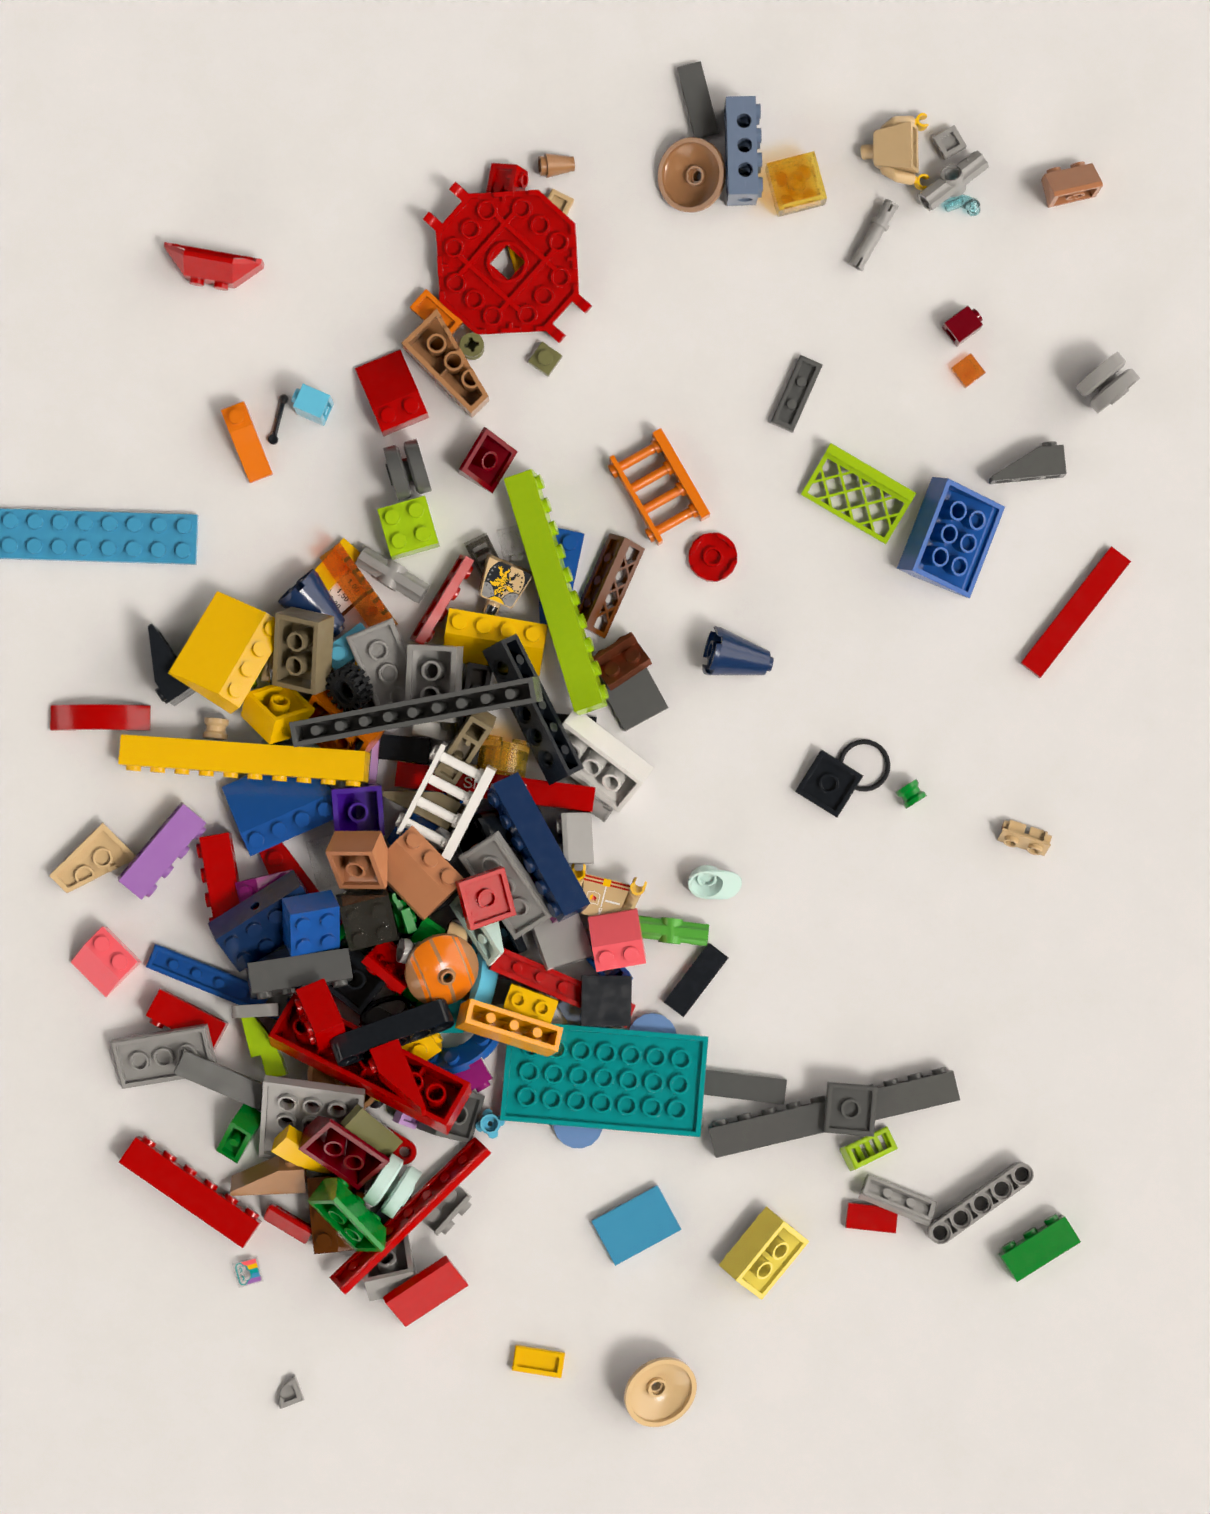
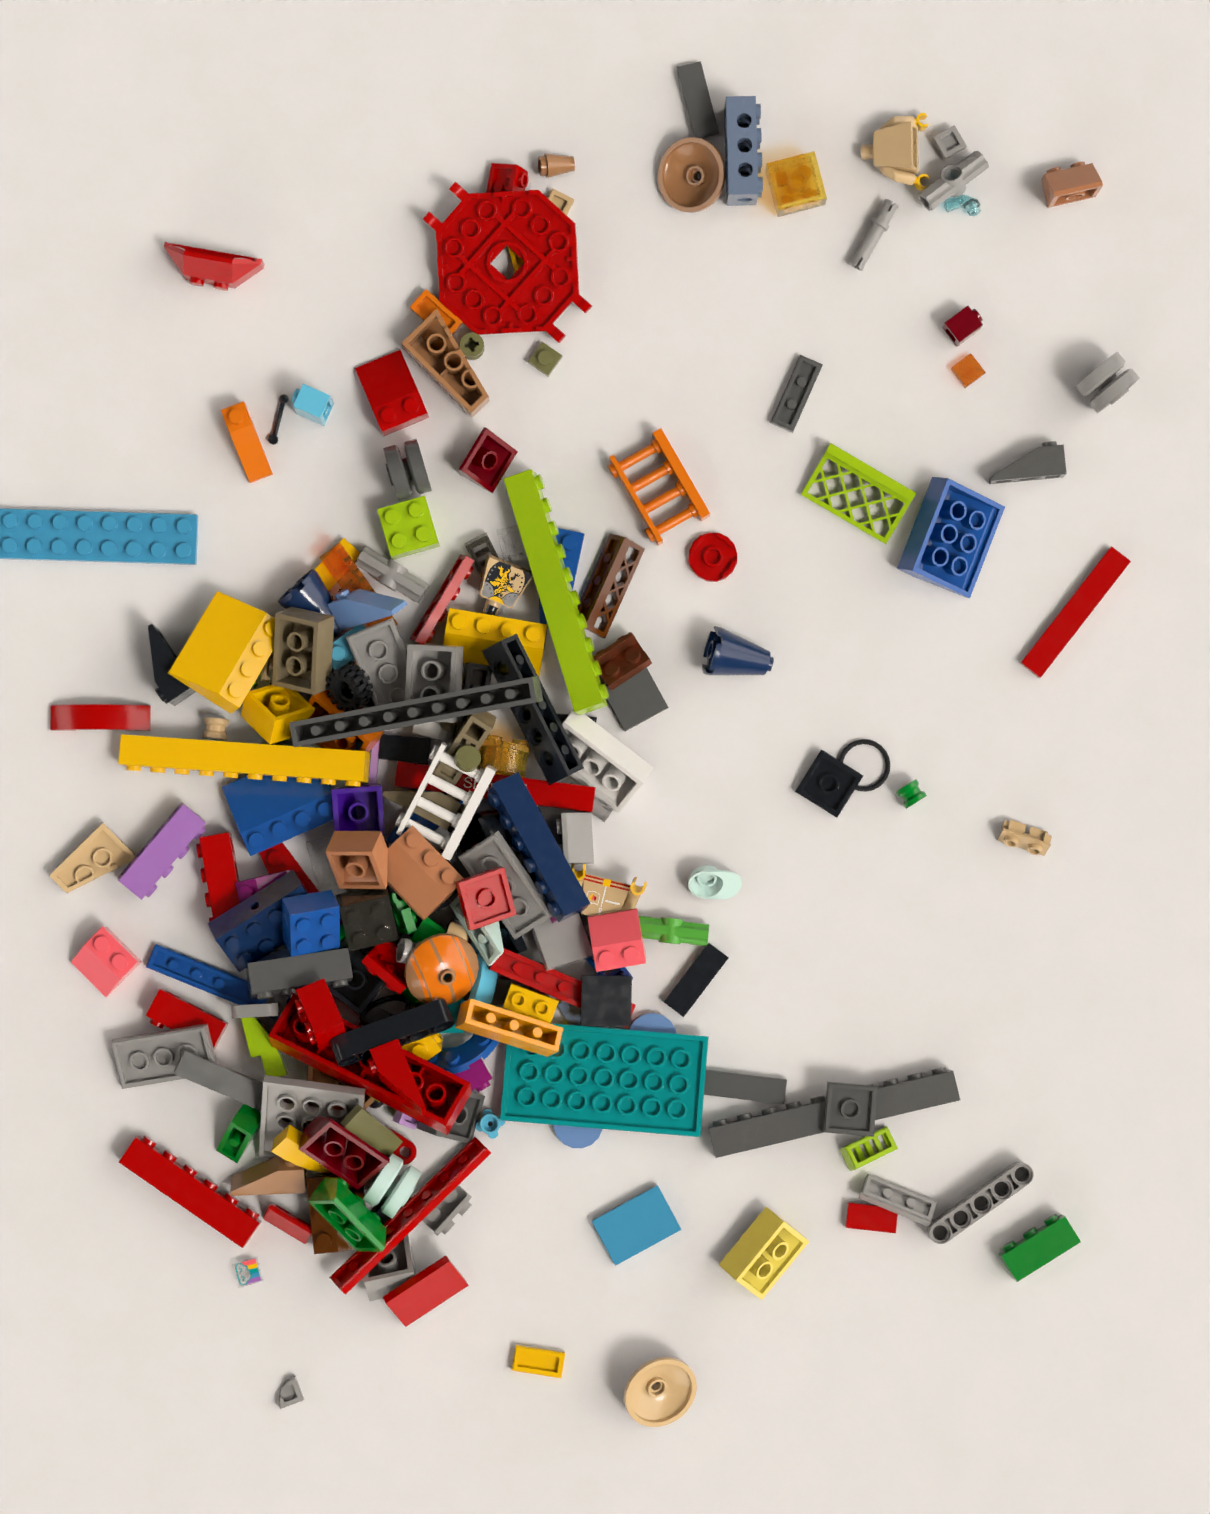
(362, 607): none -> medium blue slope
(467, 758): none -> olive tile

